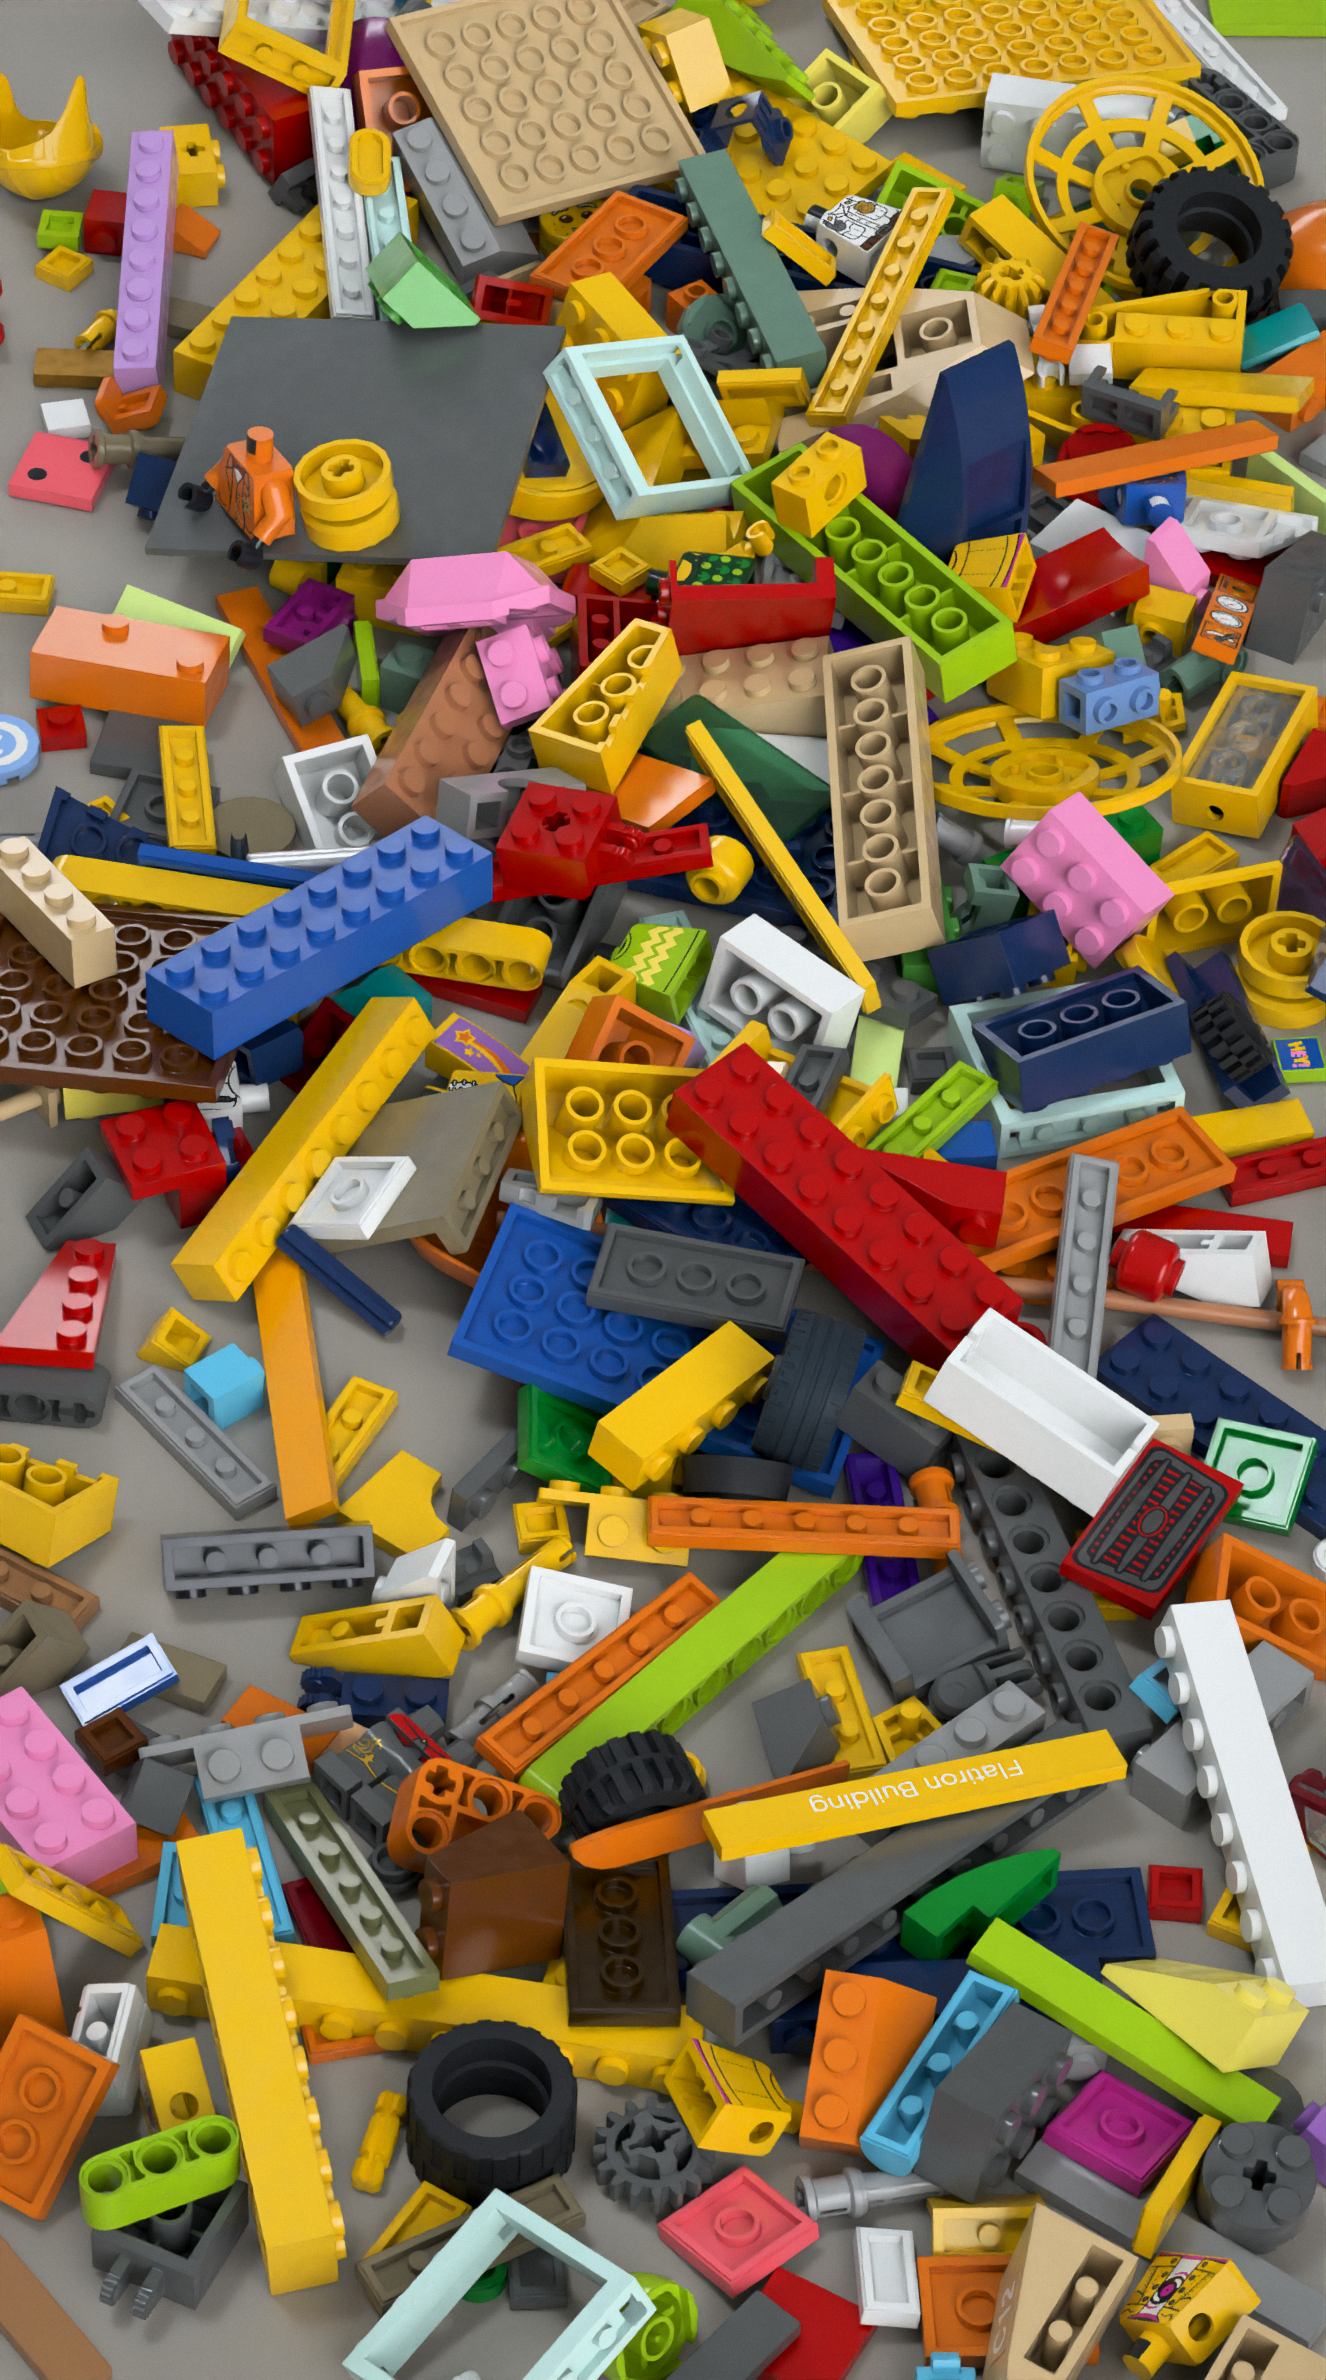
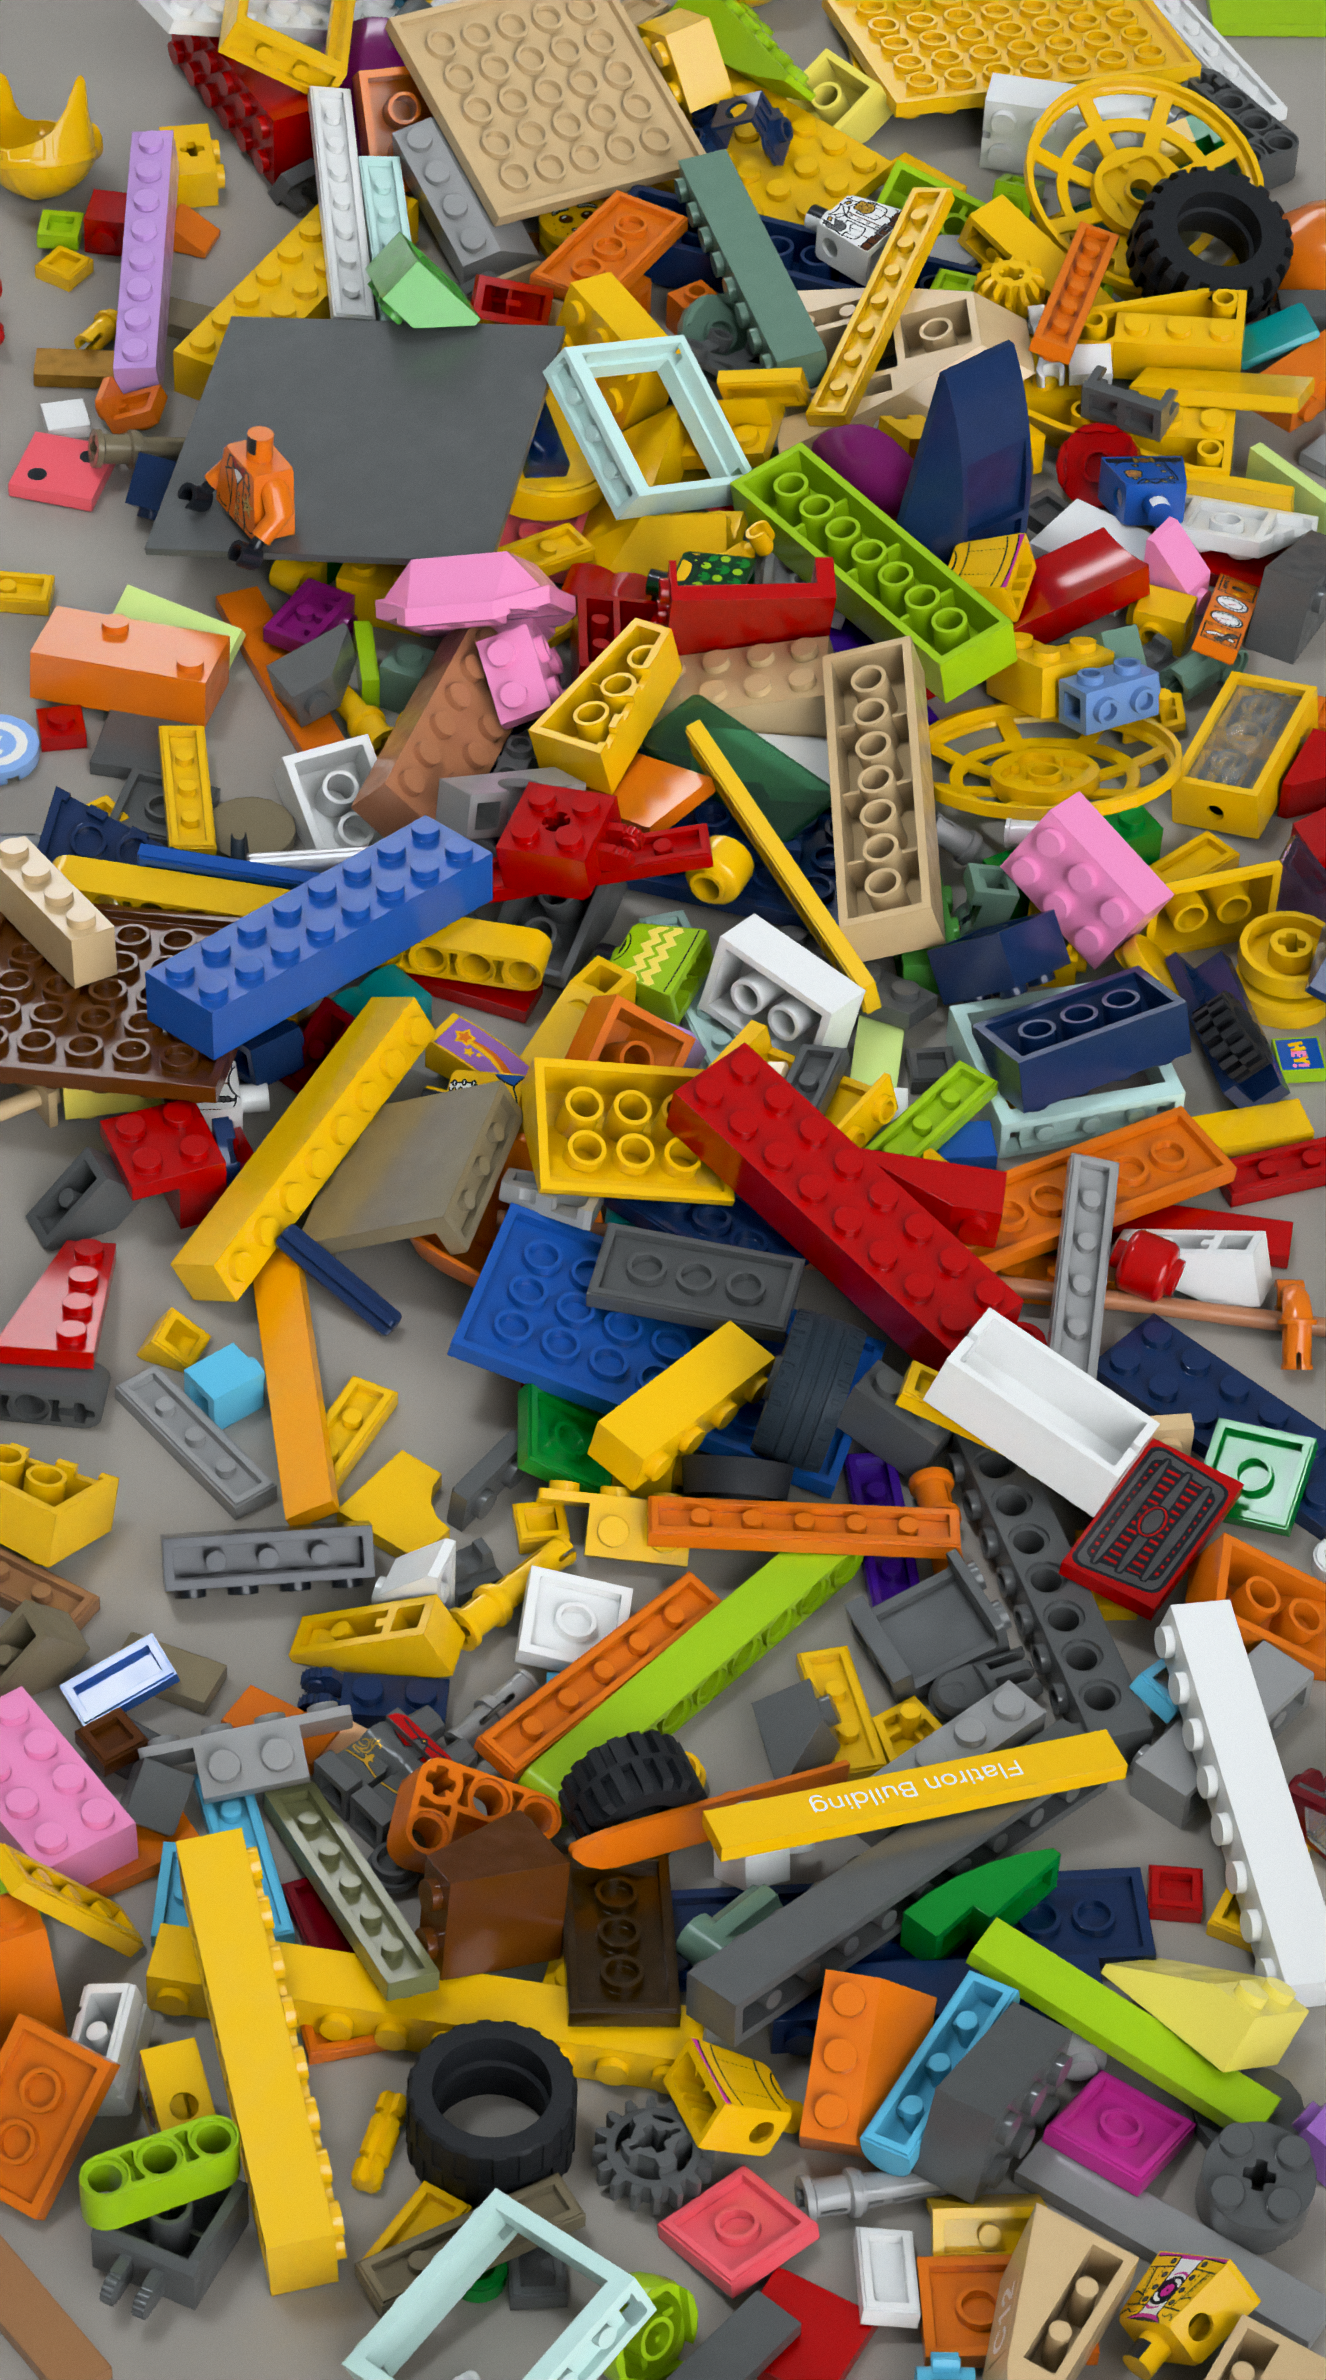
(347, 495): yellow wheel -> none
(353, 1196): white tile -> none
(369, 162): yellow tile -> none
(620, 571): yellow tile -> none
(799, 247): yellow tile -> none
(819, 484): yellow brick -> none
(1155, 458): orange tile -> none
(1174, 2187): yellow tile -> none

